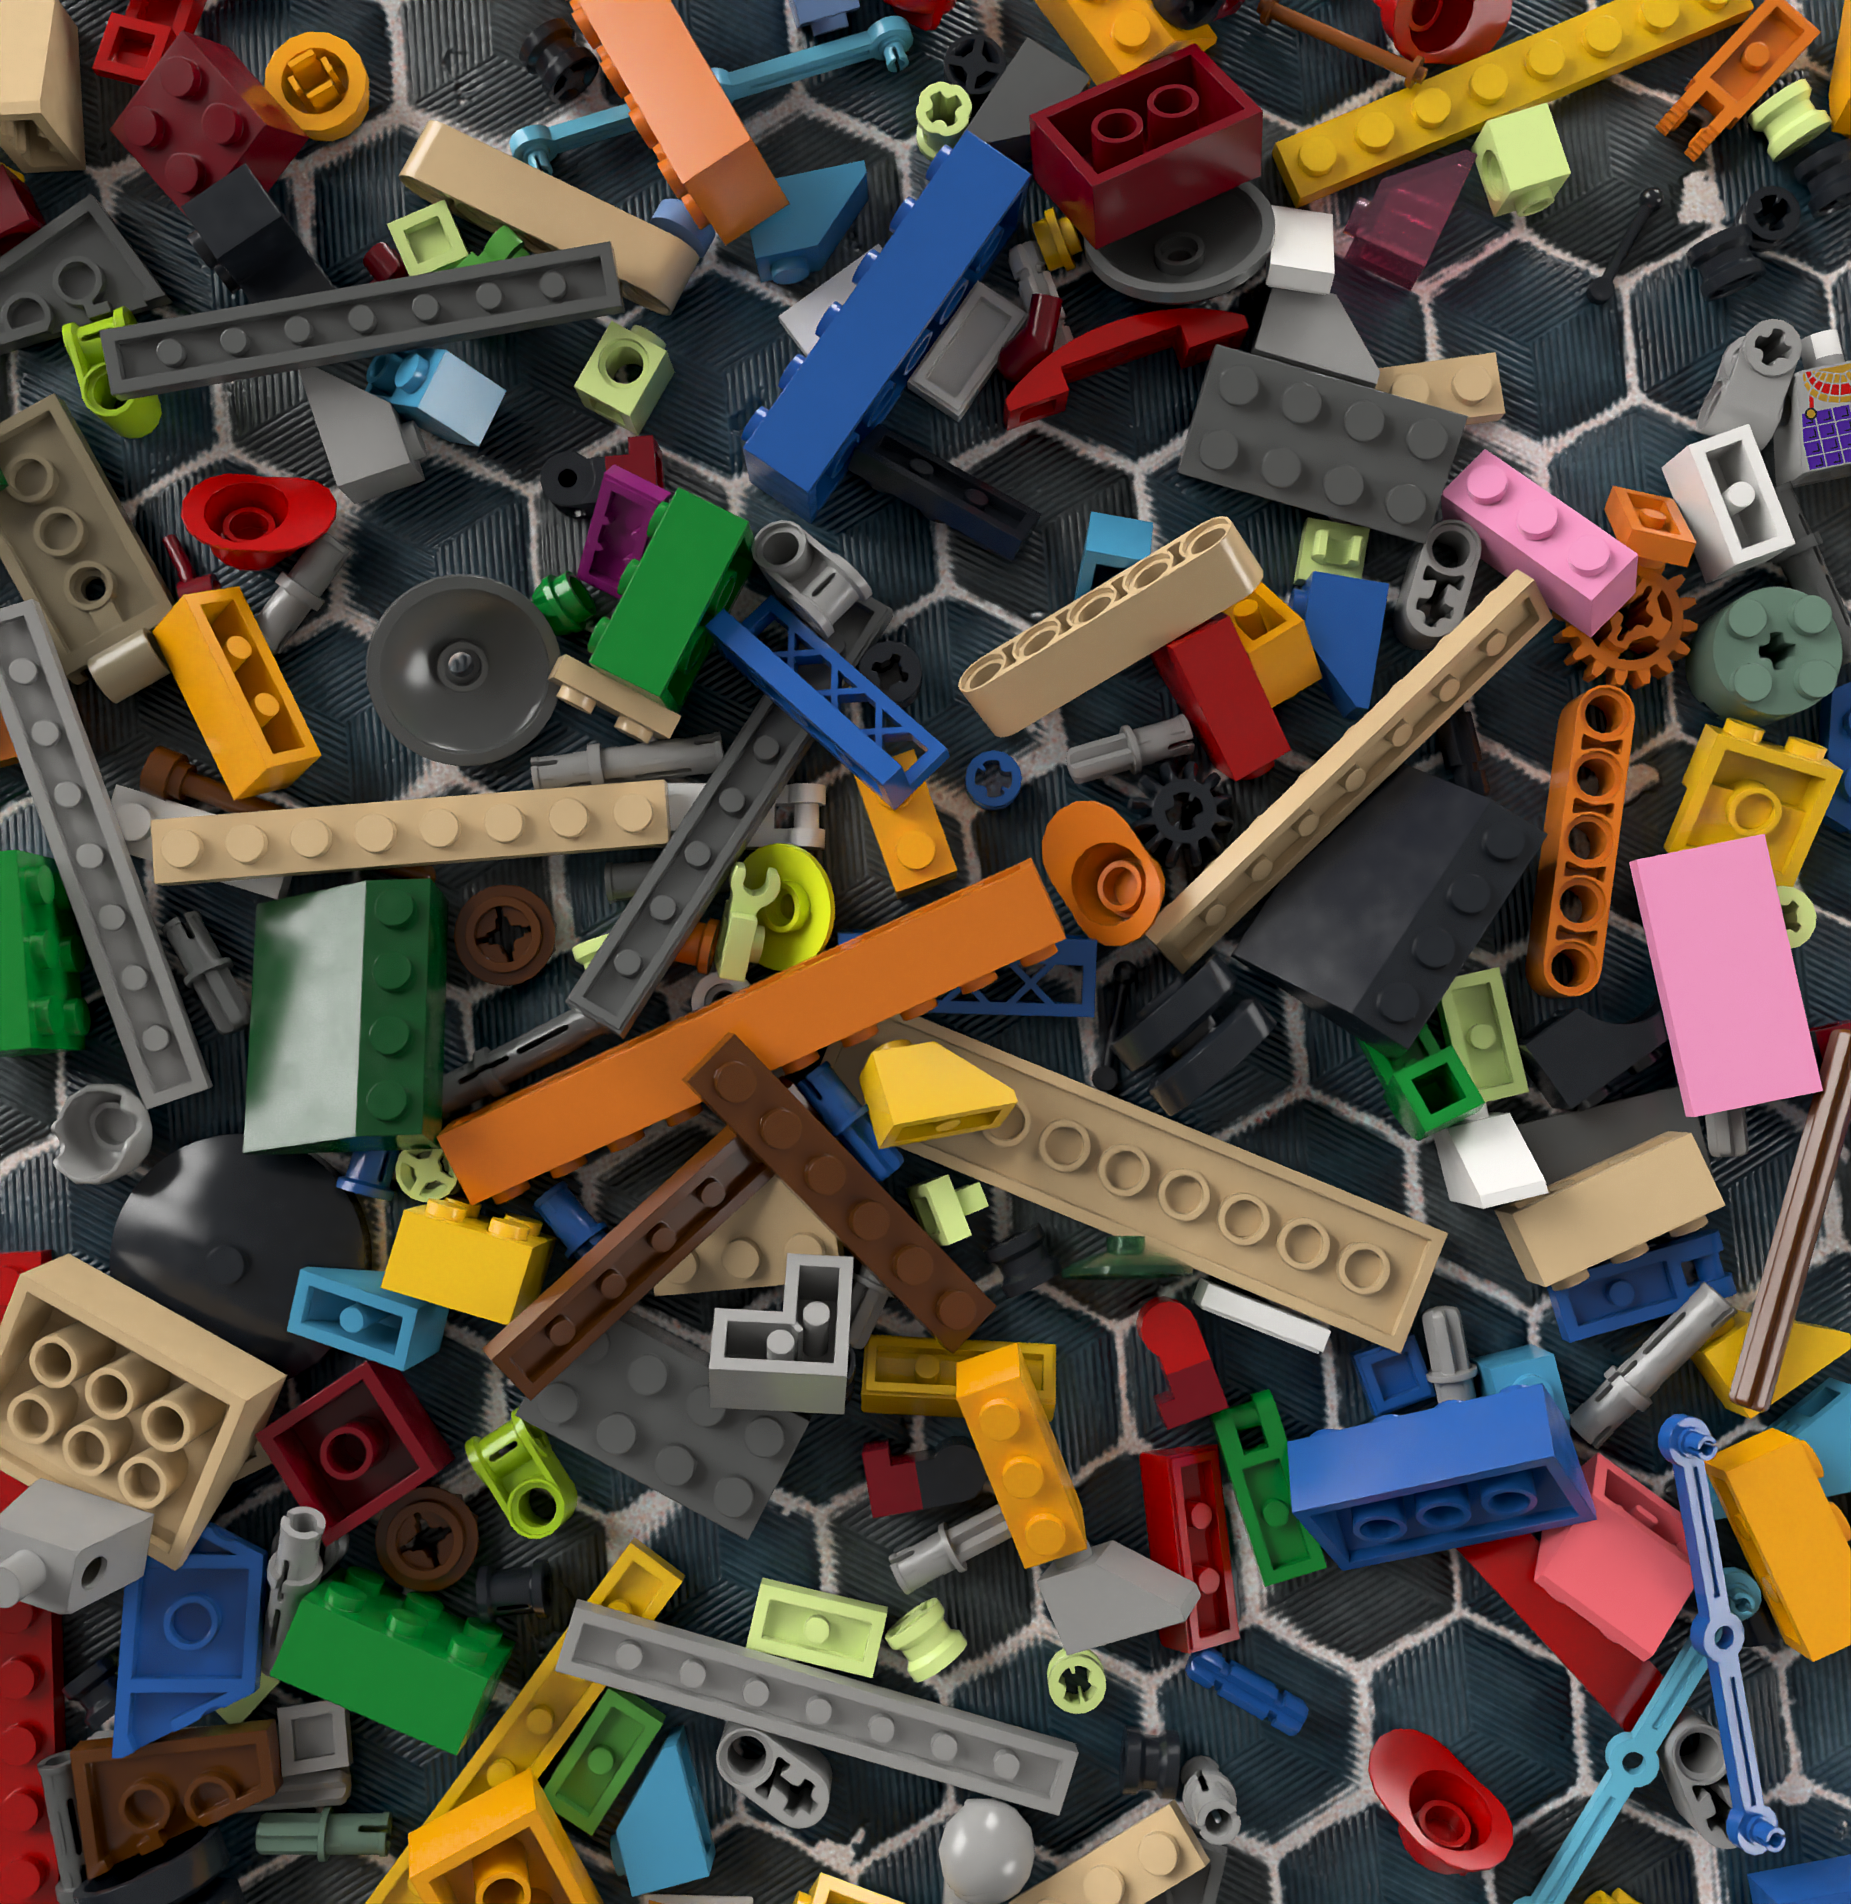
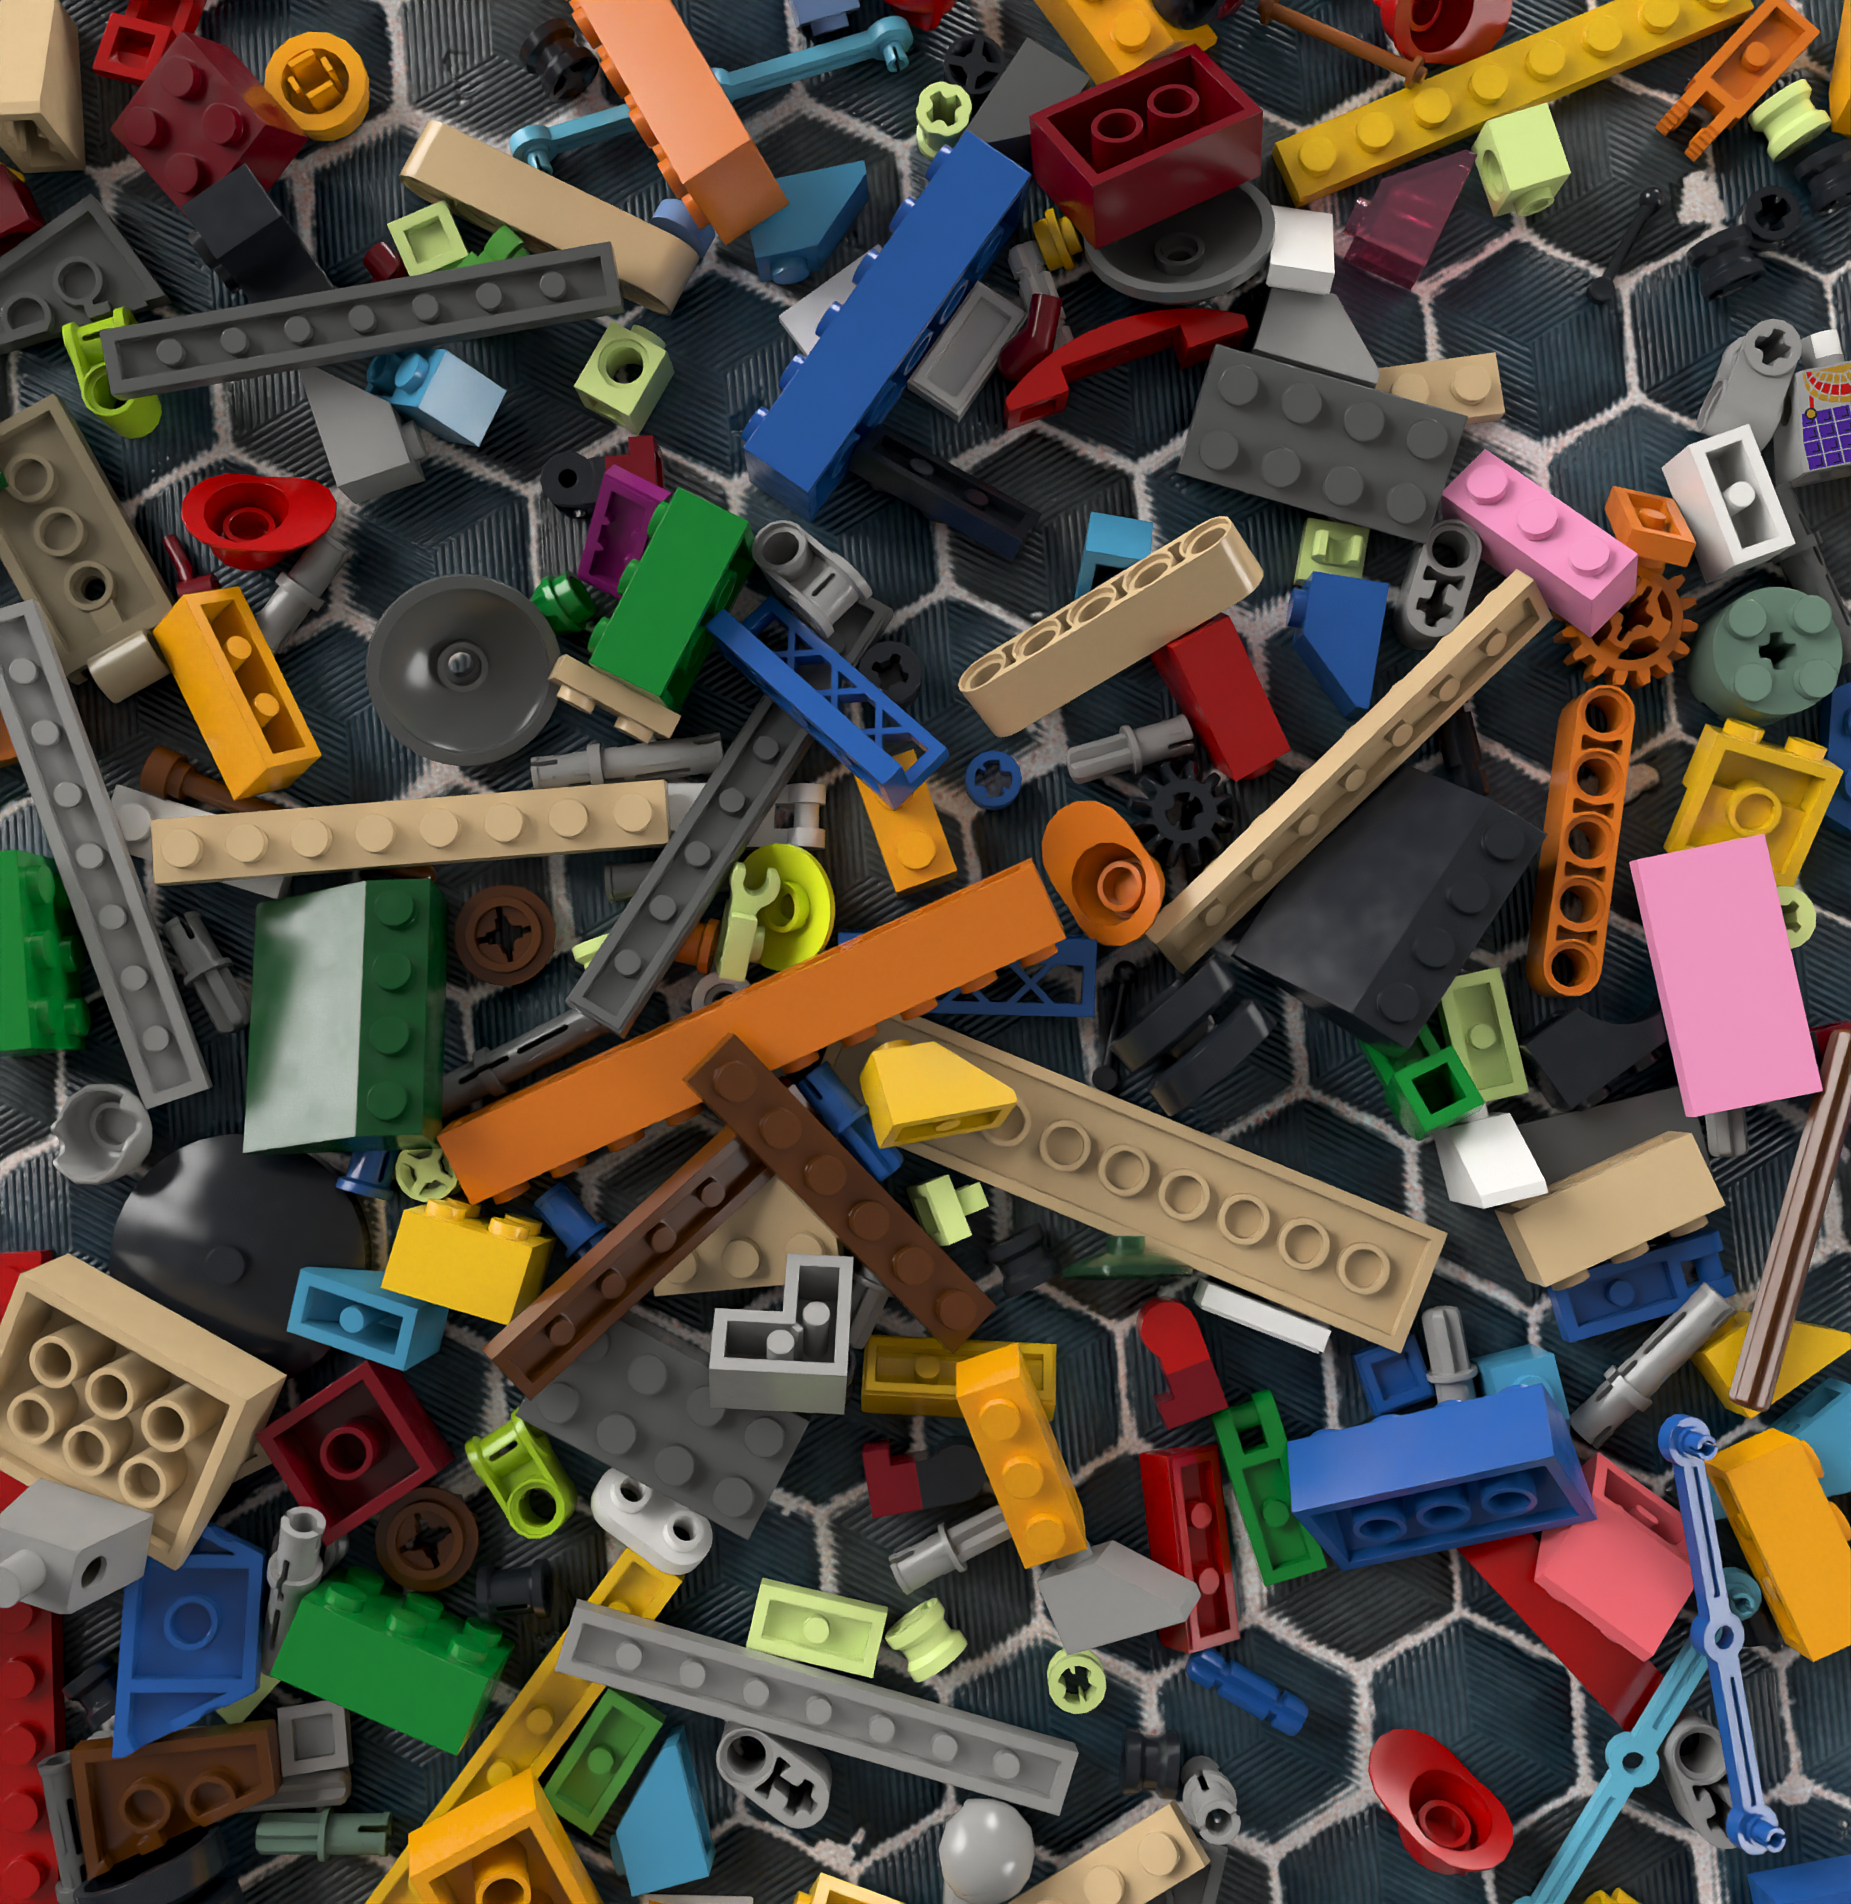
(649, 1524): none -> white plate
(1275, 644): light orange slope -> none

